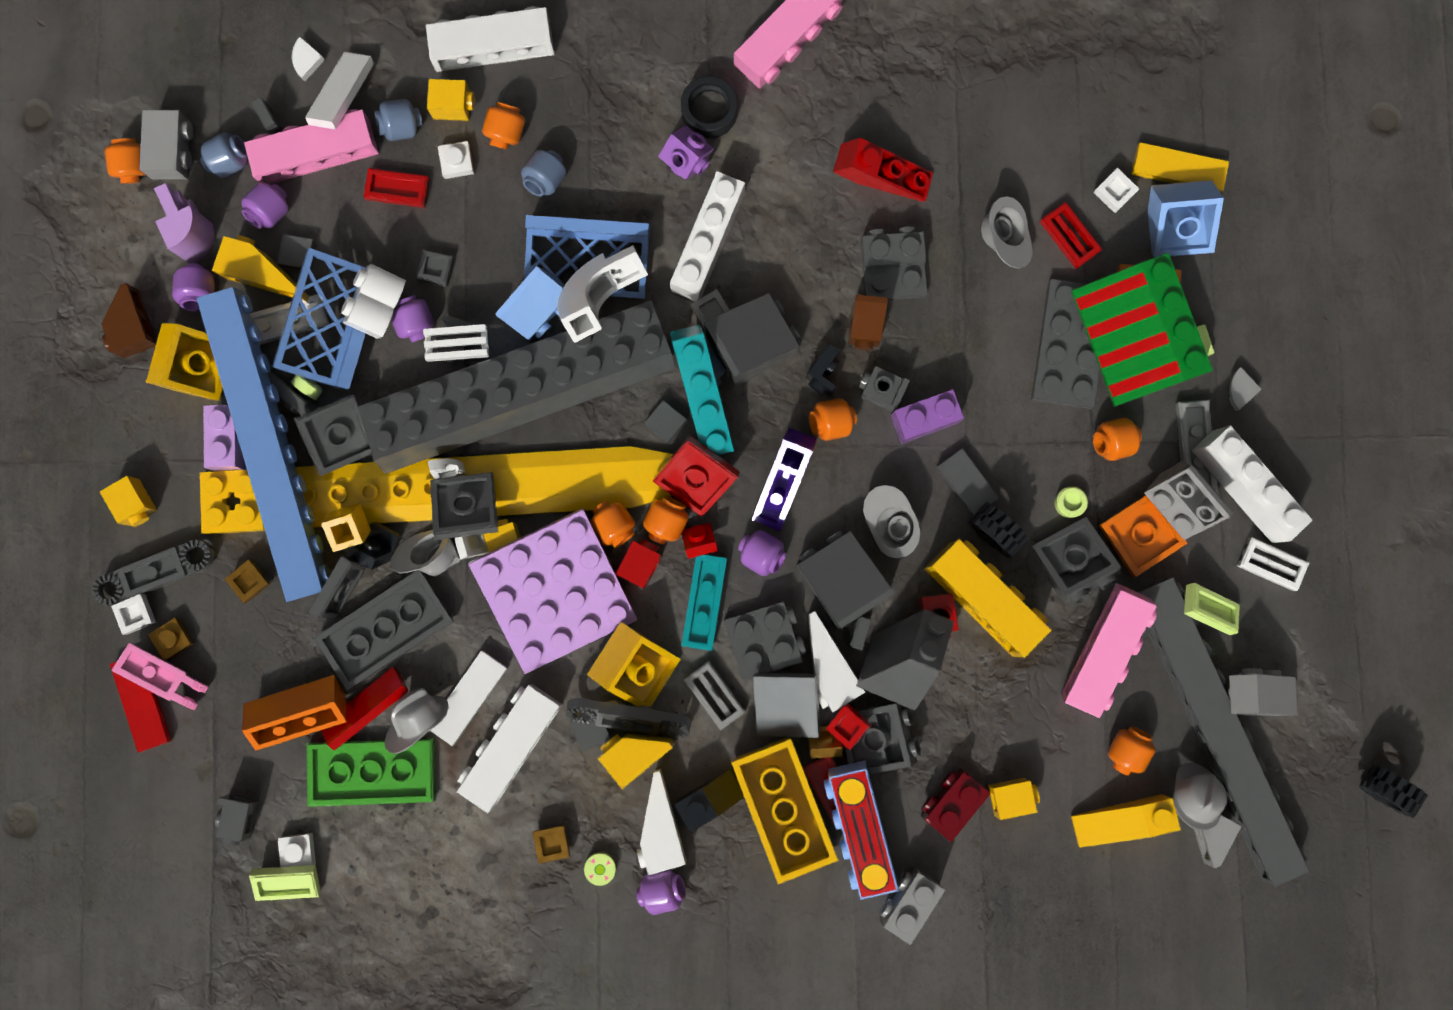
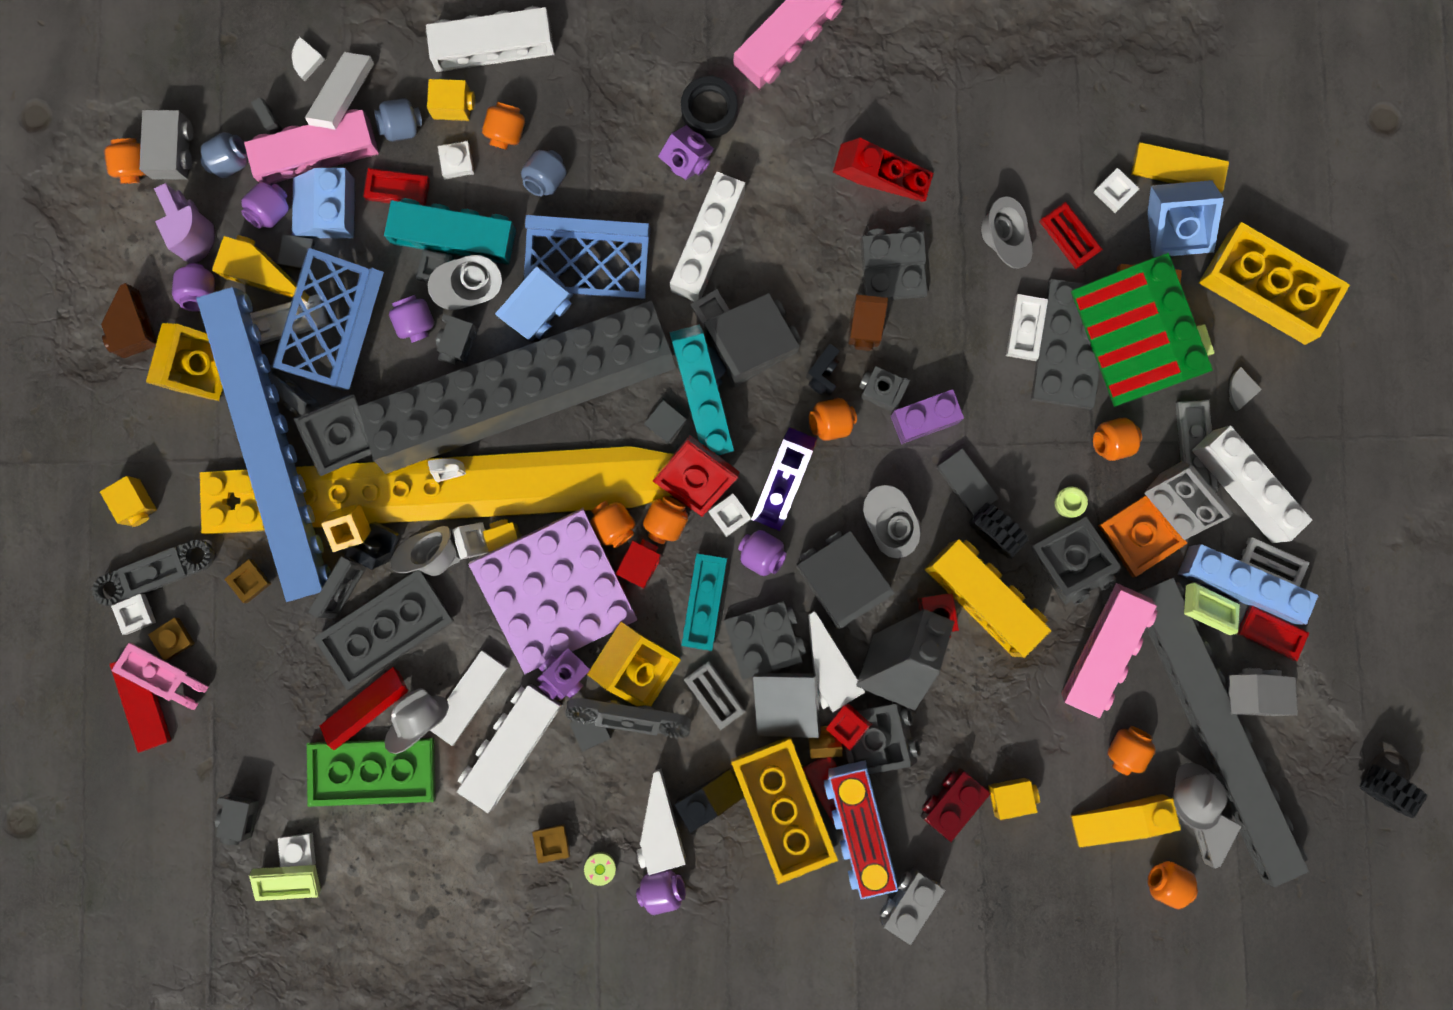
(221, 442): lavender brick -> none
(294, 712): orange brick -> none
(307, 386): yellowish green tile -> none
(323, 204): none -> light blue slope
(373, 300): white brick -> none
(450, 231): none -> teal brick
(451, 331): white tile -> none
(464, 282): none -> light grey piece
(464, 506): dark grey tile -> none
(570, 669): none -> medium lavender brick
(591, 286): white arch -> none
(632, 754): yellow slope -> none
(699, 540): red plate -> none
(729, 515): none -> white plate
(859, 633): dark grey tile -> none
(1026, 327): none -> white plate
(1172, 885): none -> orange head
(1247, 584): none -> light blue brick
(1273, 633): none -> red tile
(1274, 283): none -> yellow brick

